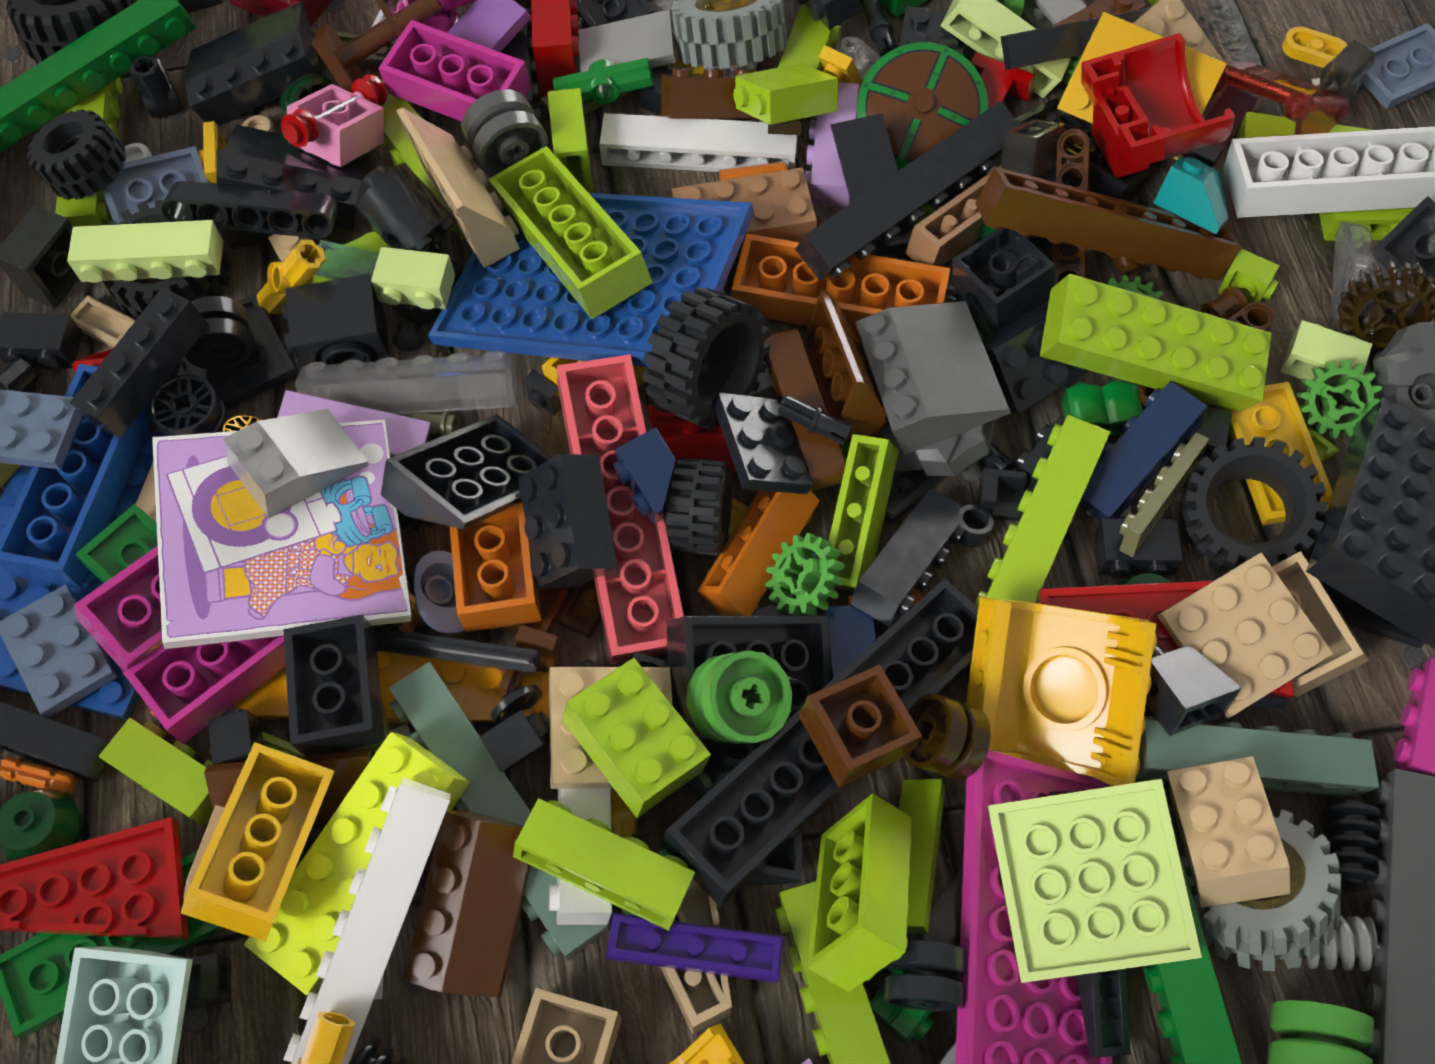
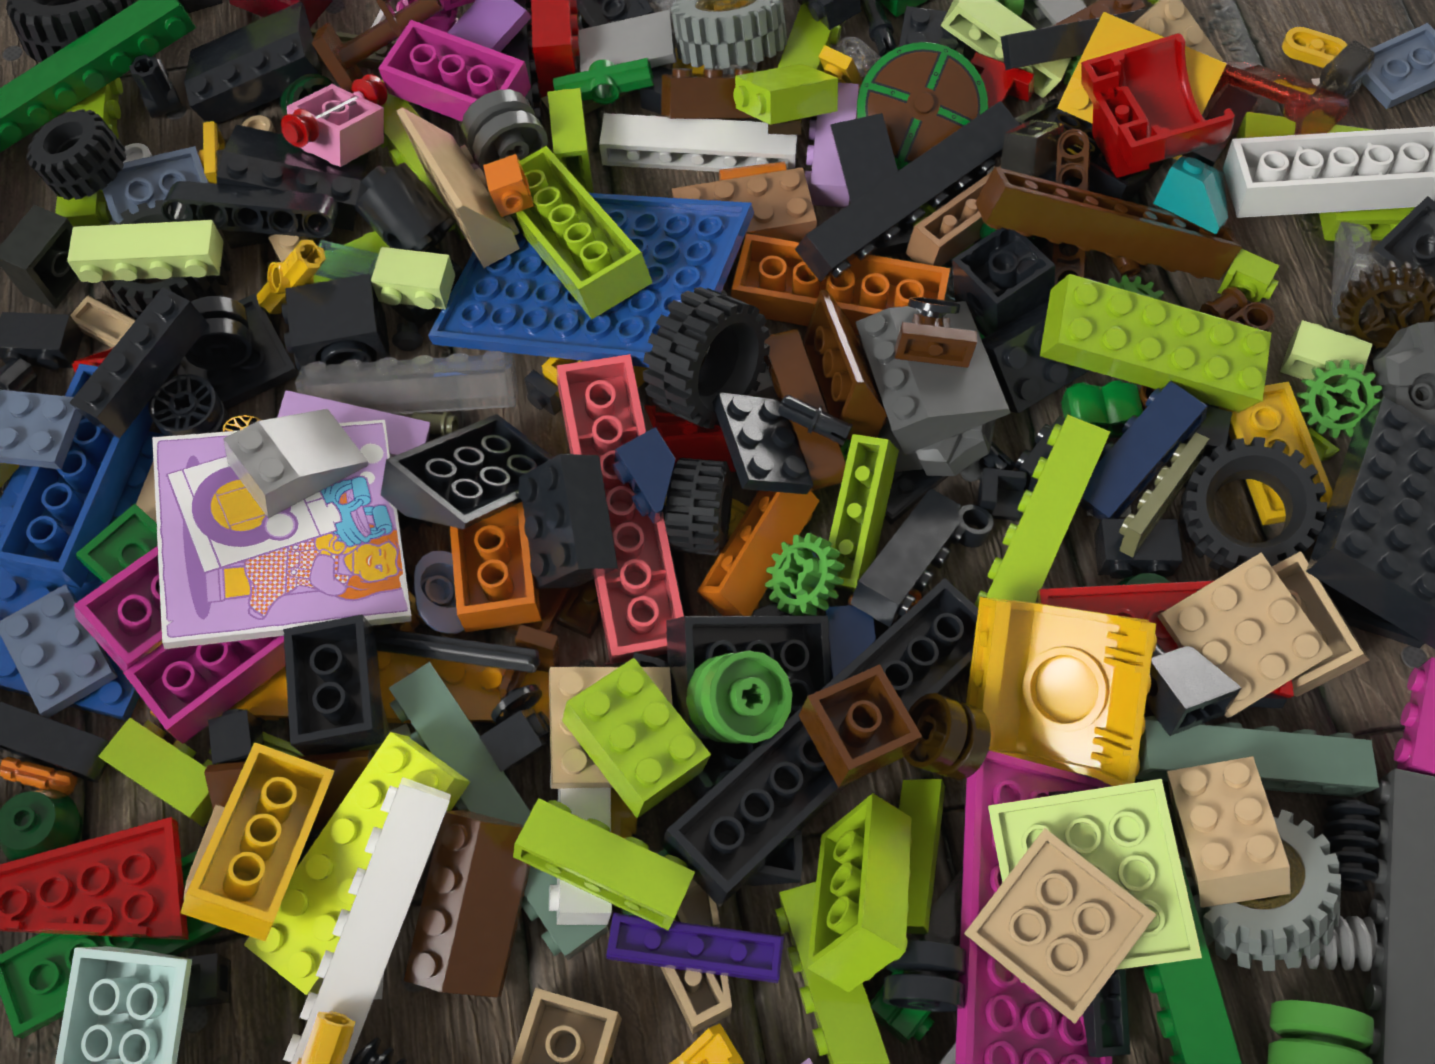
(508, 185): none -> orange brick
(930, 335): none -> reddish brown piece
(1060, 925): none -> tan plate

